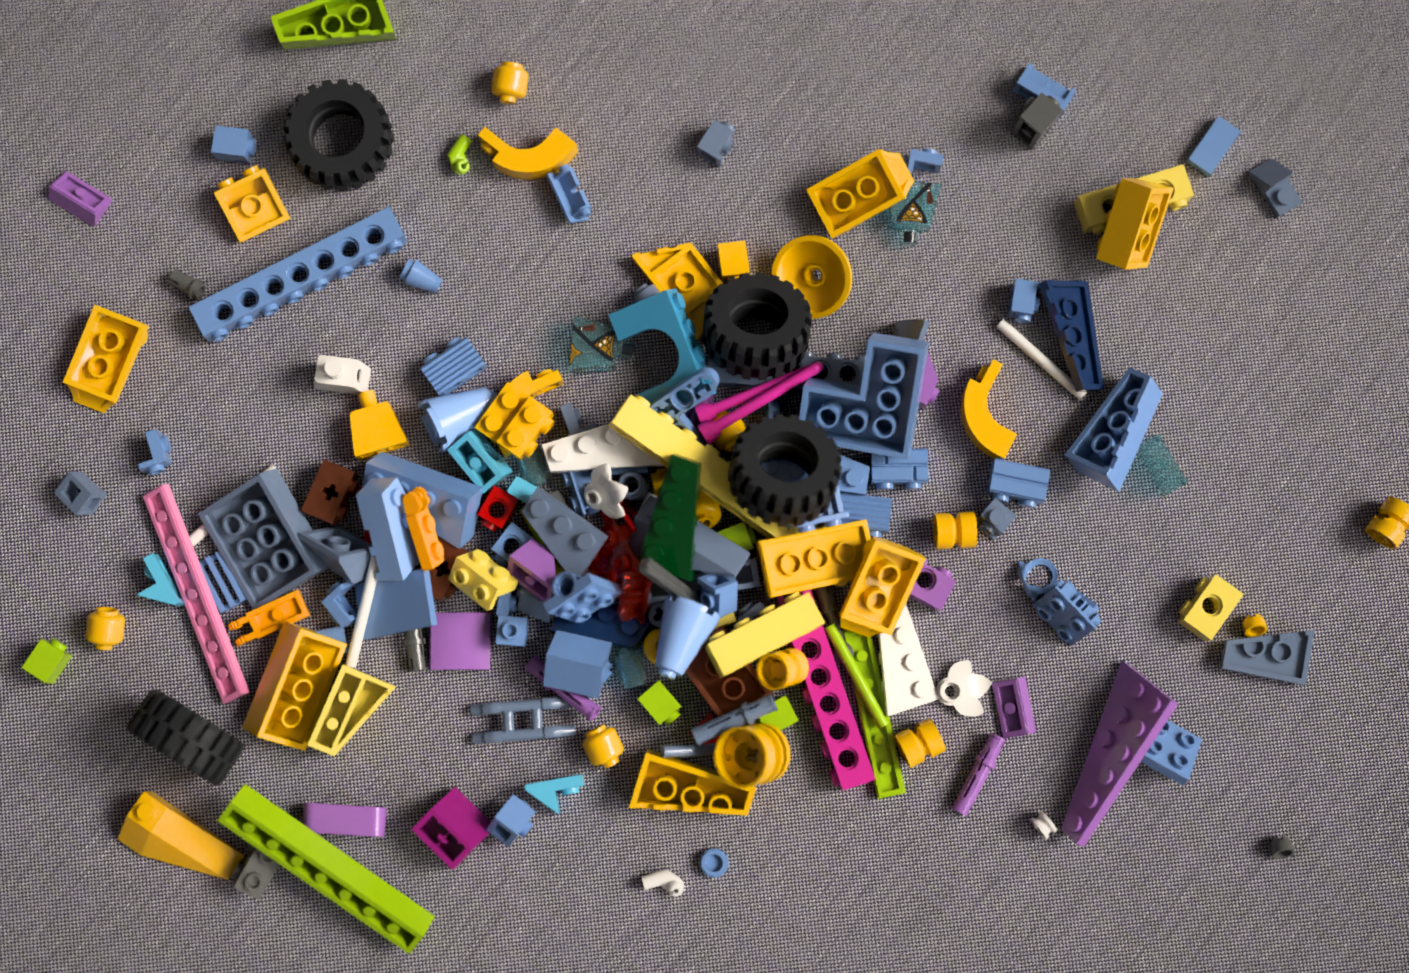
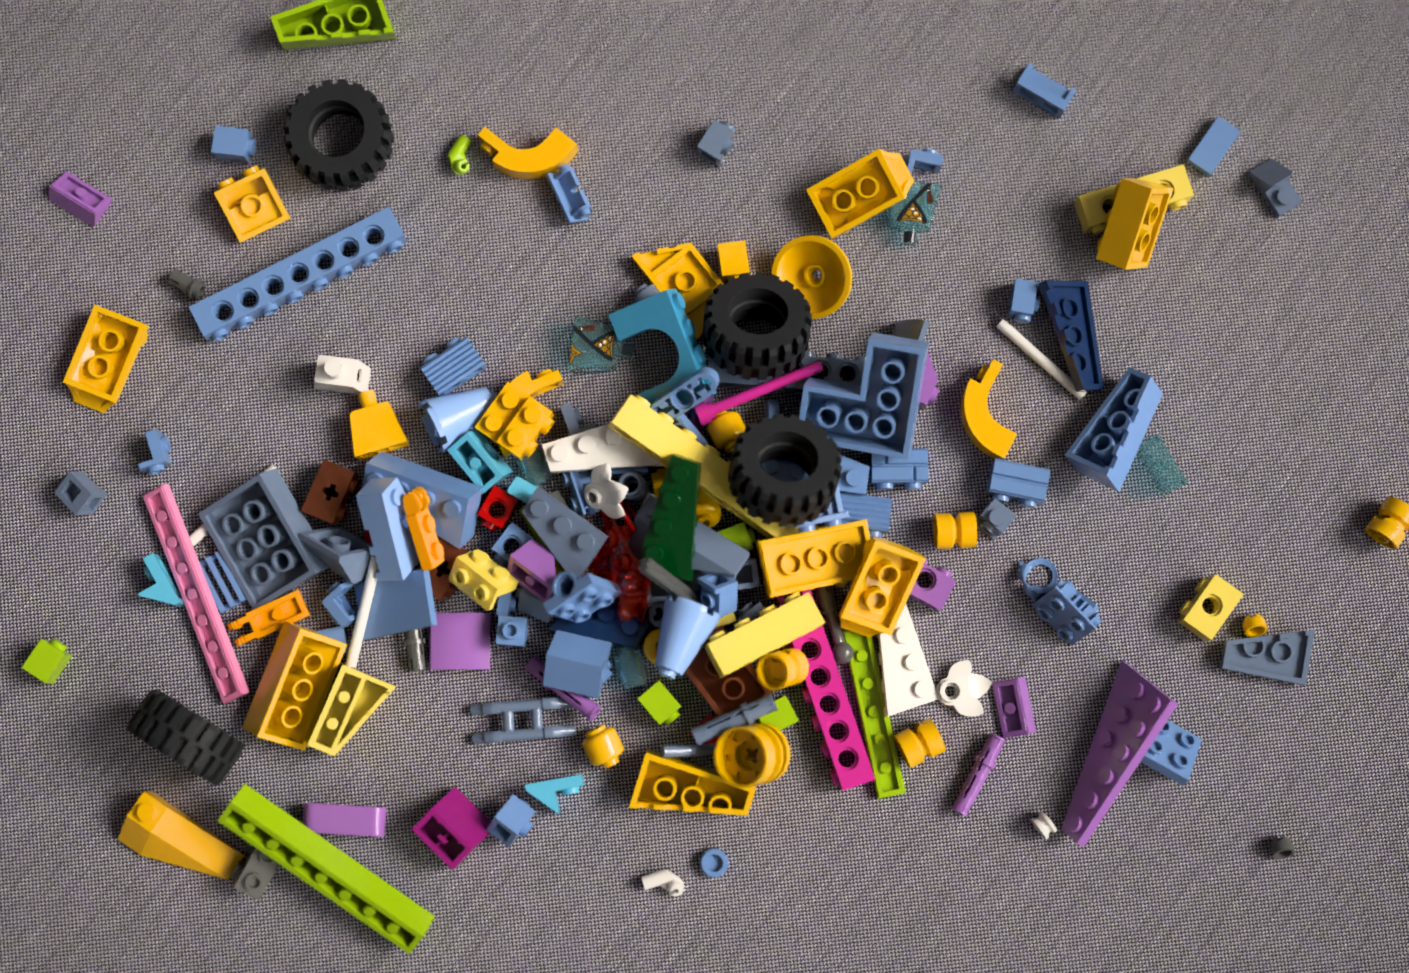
(105, 627): yellow head -> none
(420, 276): medium blue cone -> none
(509, 82): yellow head -> none
(712, 429): dark pink piece -> none
(856, 676): lime bar -> none
(1036, 119): dark grey brick -> none

